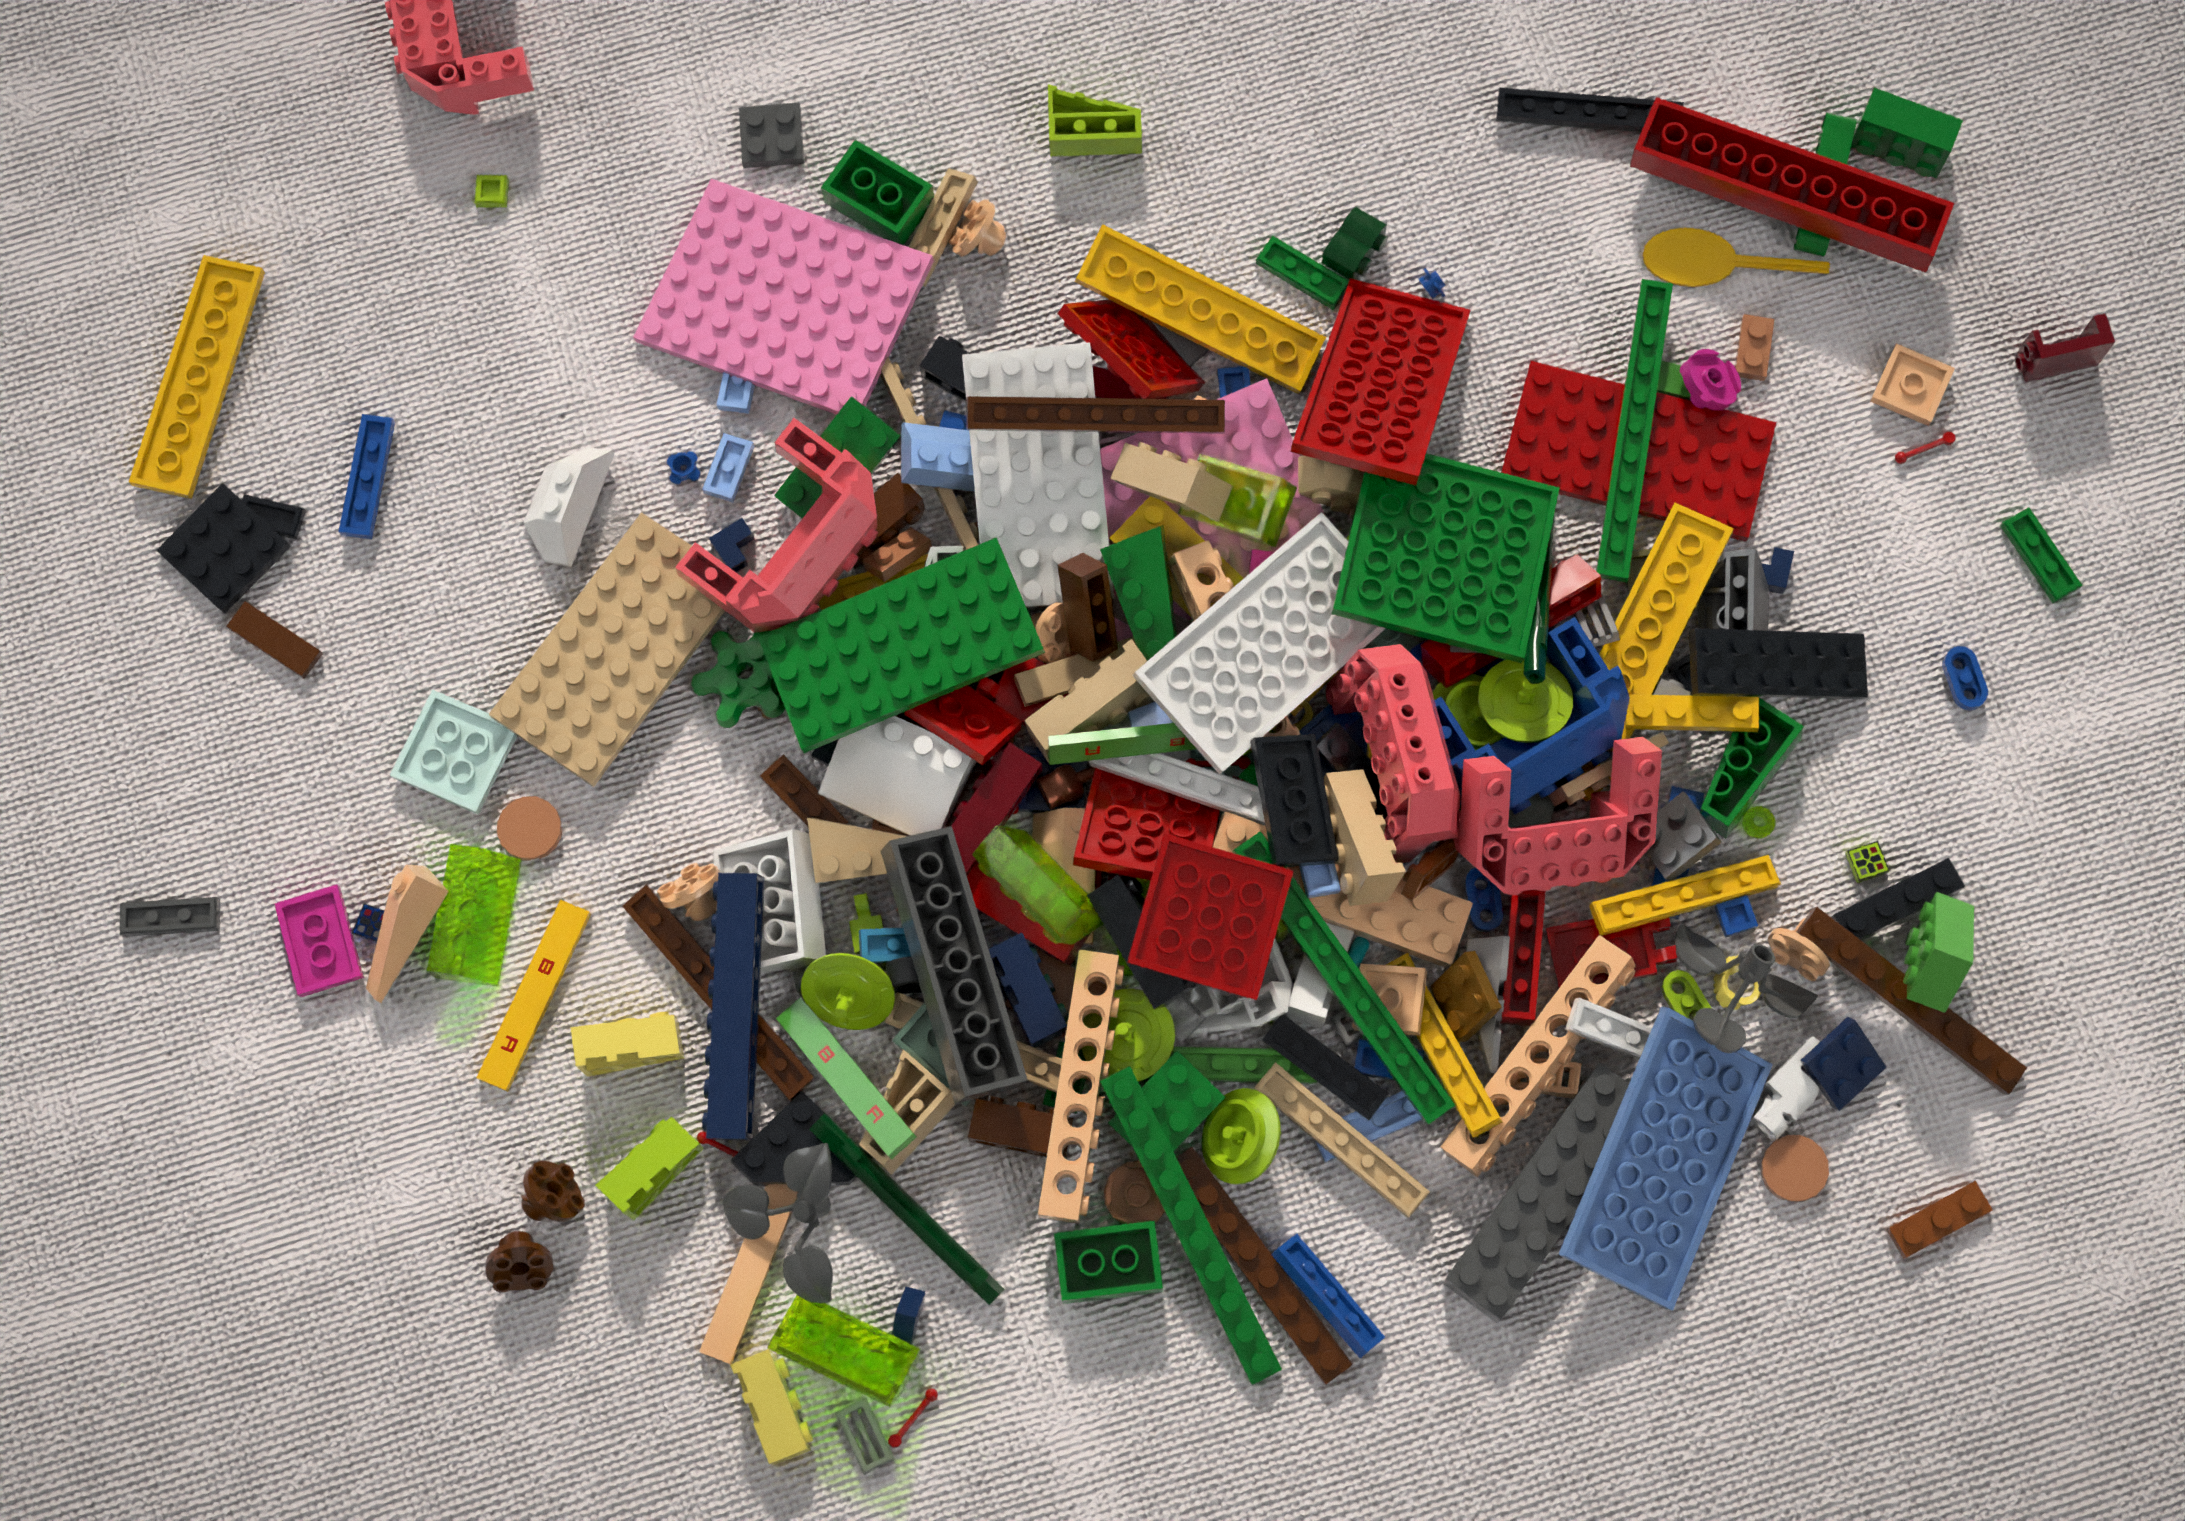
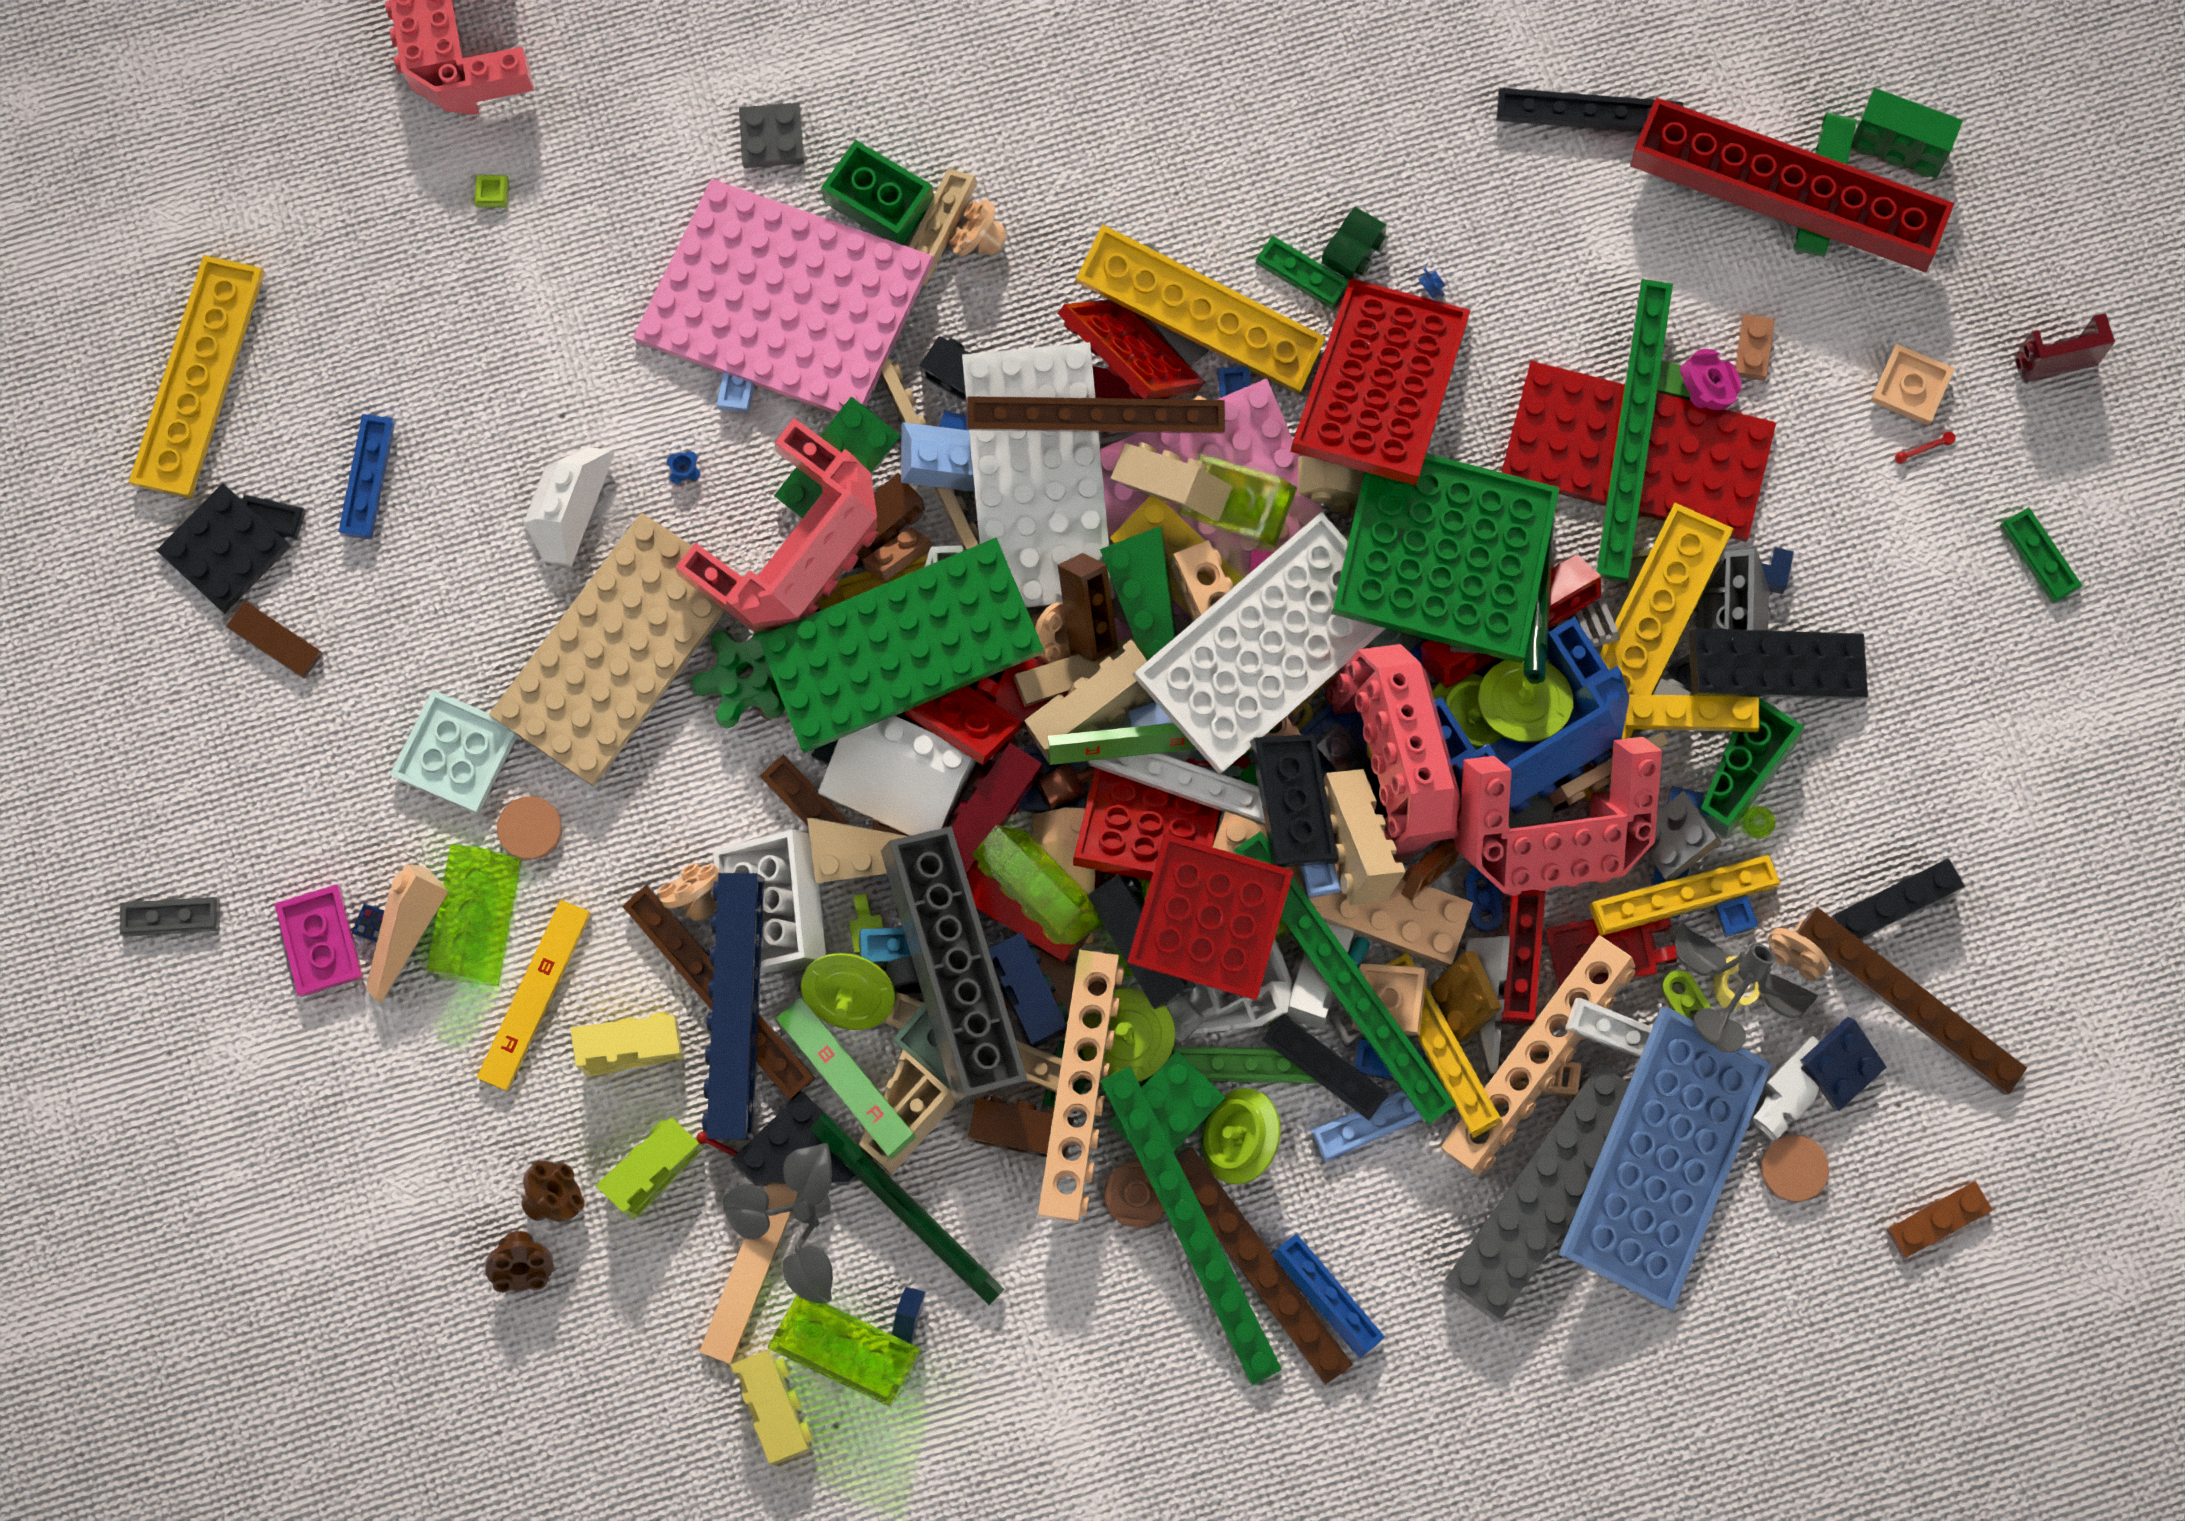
(728, 467): light blue plate -> none
(728, 544): dark blue piece -> none
(877, 1462): light grey tile -> none
(895, 1440): red hinge -> none
(1091, 126): lime wedge -> none
(1108, 1262): green brick -> none
(1342, 1140): tan tile -> none
(1703, 258): yellow piece -> none
(1867, 862): tile -> none
(1939, 951): bright green brick -> none
(1966, 679): blue plate -> none

